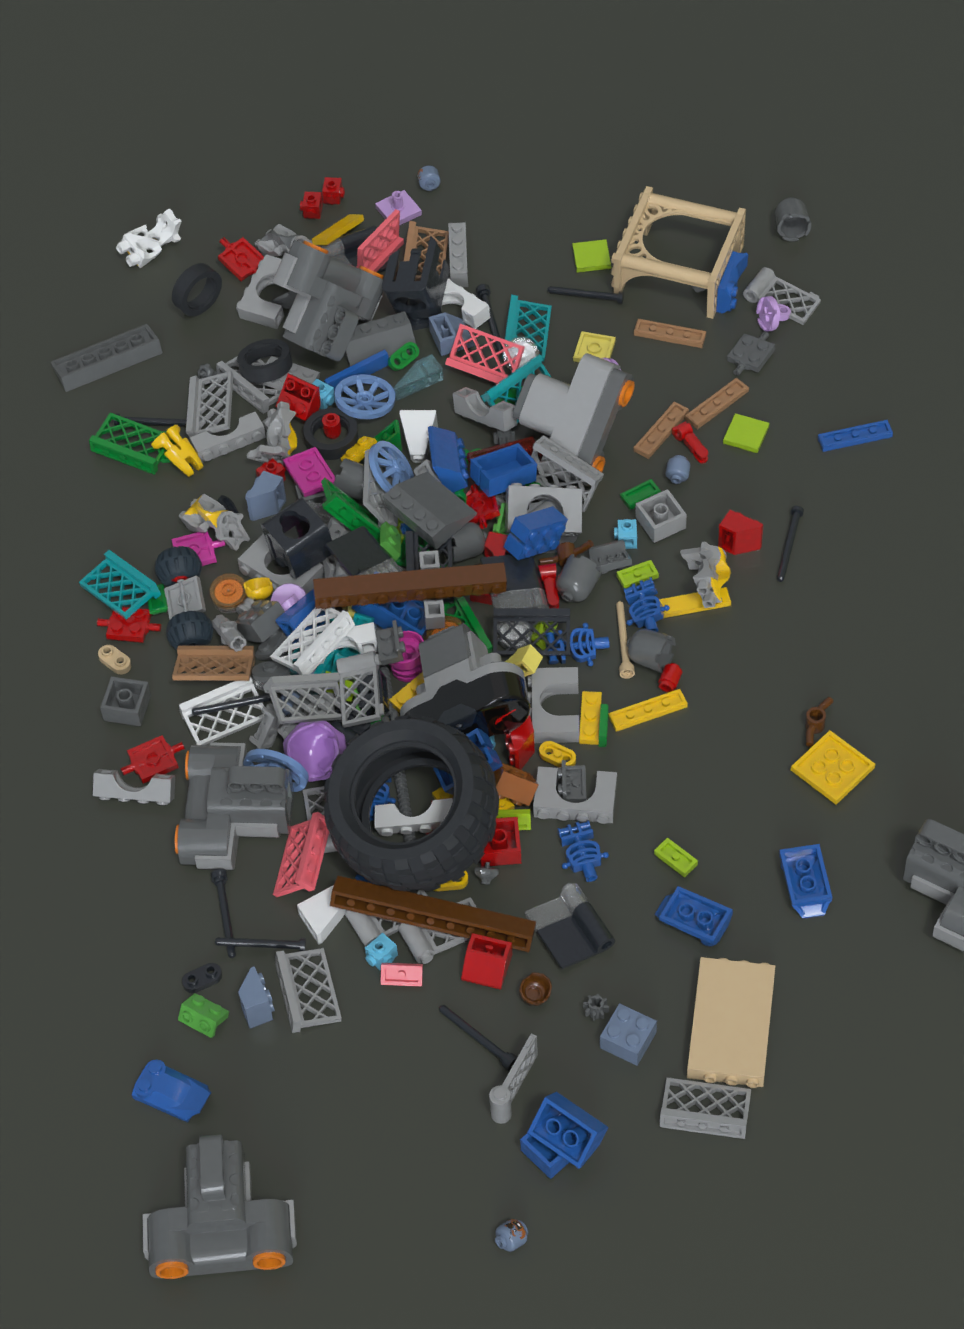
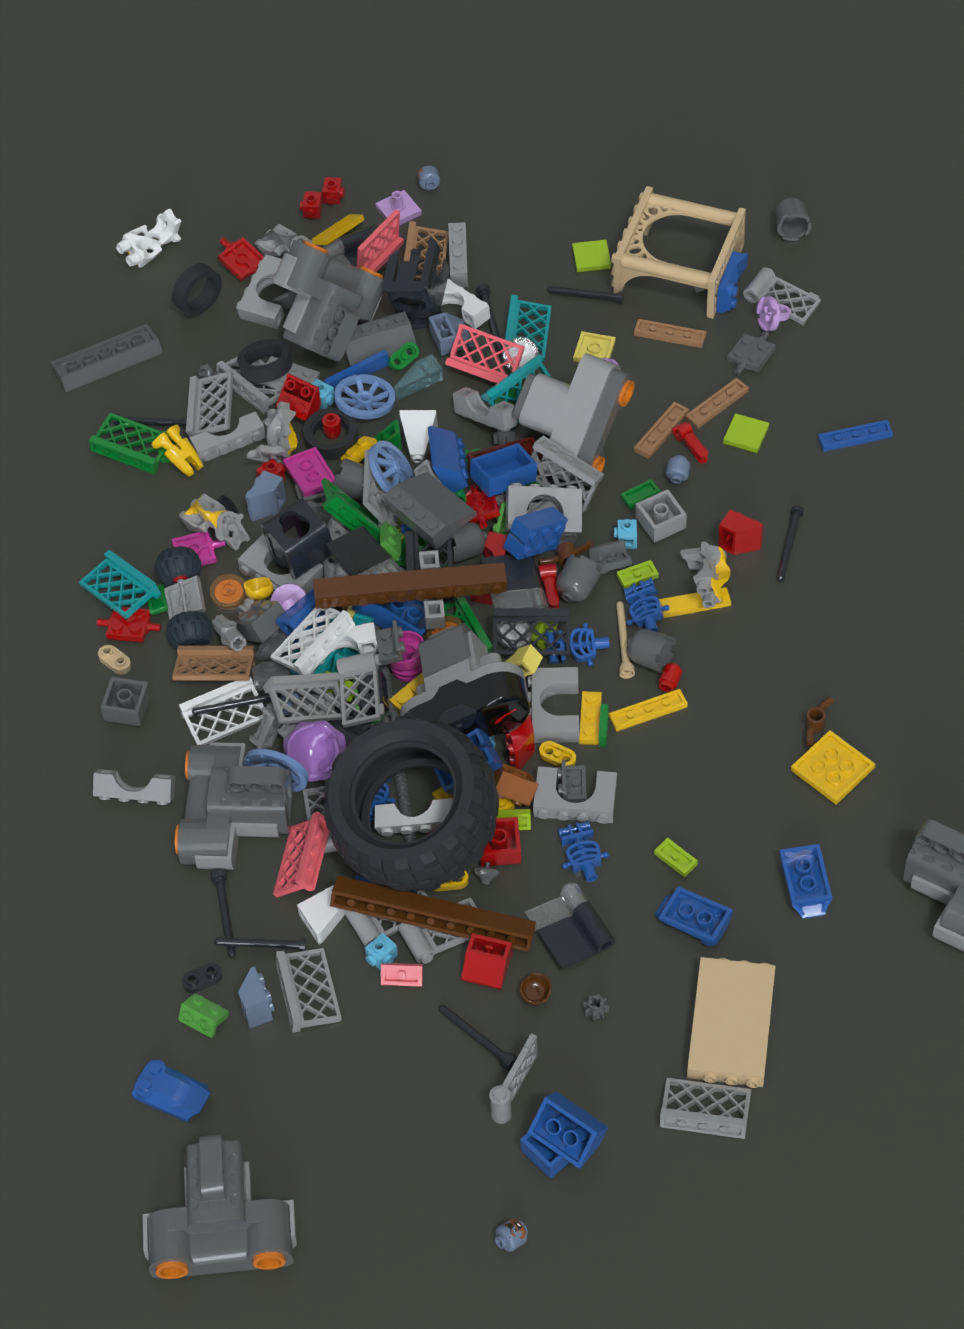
(152, 758): red plate -> none
(628, 1034): sand blue brick -> none

